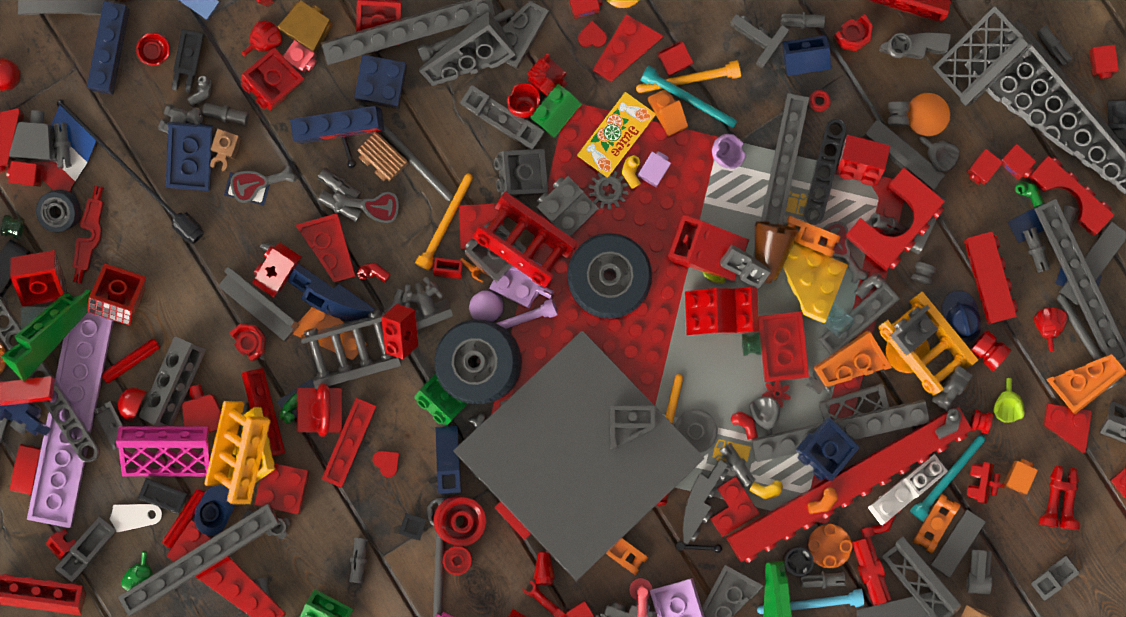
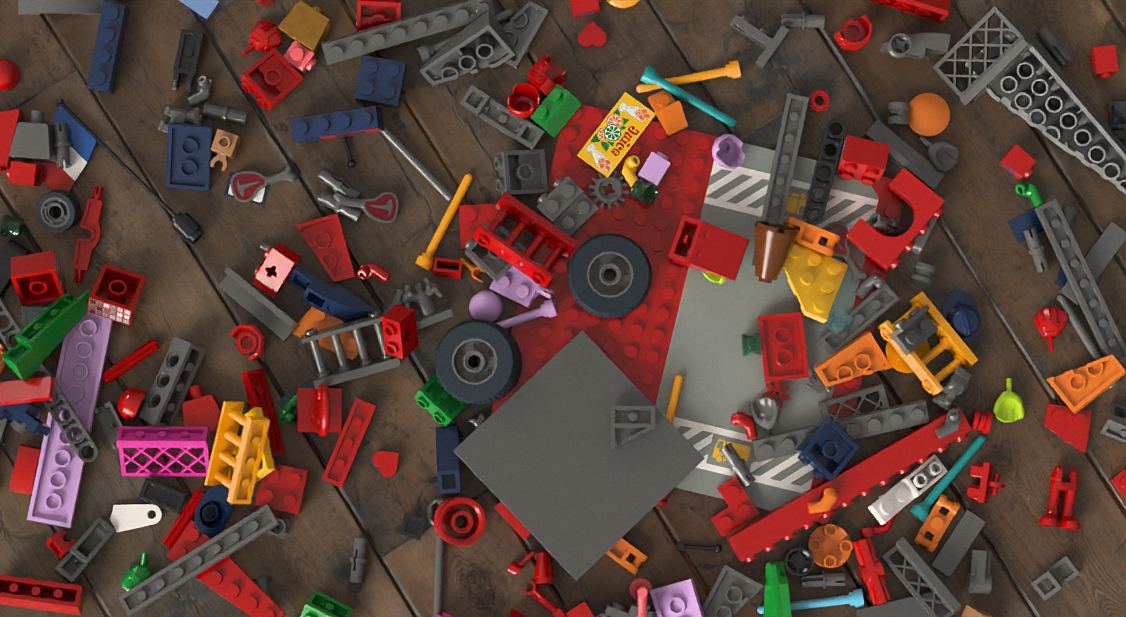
(153, 49): red hair -> none
(382, 157): medium nougat brick -> none
(457, 560): red wheel -> none
(515, 568): none -> red hand
(626, 46): red wing -> none
(644, 192): none -> clear green wheel
(675, 58): red piece -> none
(696, 508): dark grey slope -> none
(698, 428): dark grey tile -> none
(722, 311): red bracket -> none
(745, 266): dark grey slope -> none
(767, 492): yellow arm -> none
(806, 55): dark blue brick -> none
(984, 167): red brick -> none
(990, 277): red brick -> none
(990, 350): red wheel -> none
(1020, 476): orange brick -> none
(1092, 213): red arch -> none

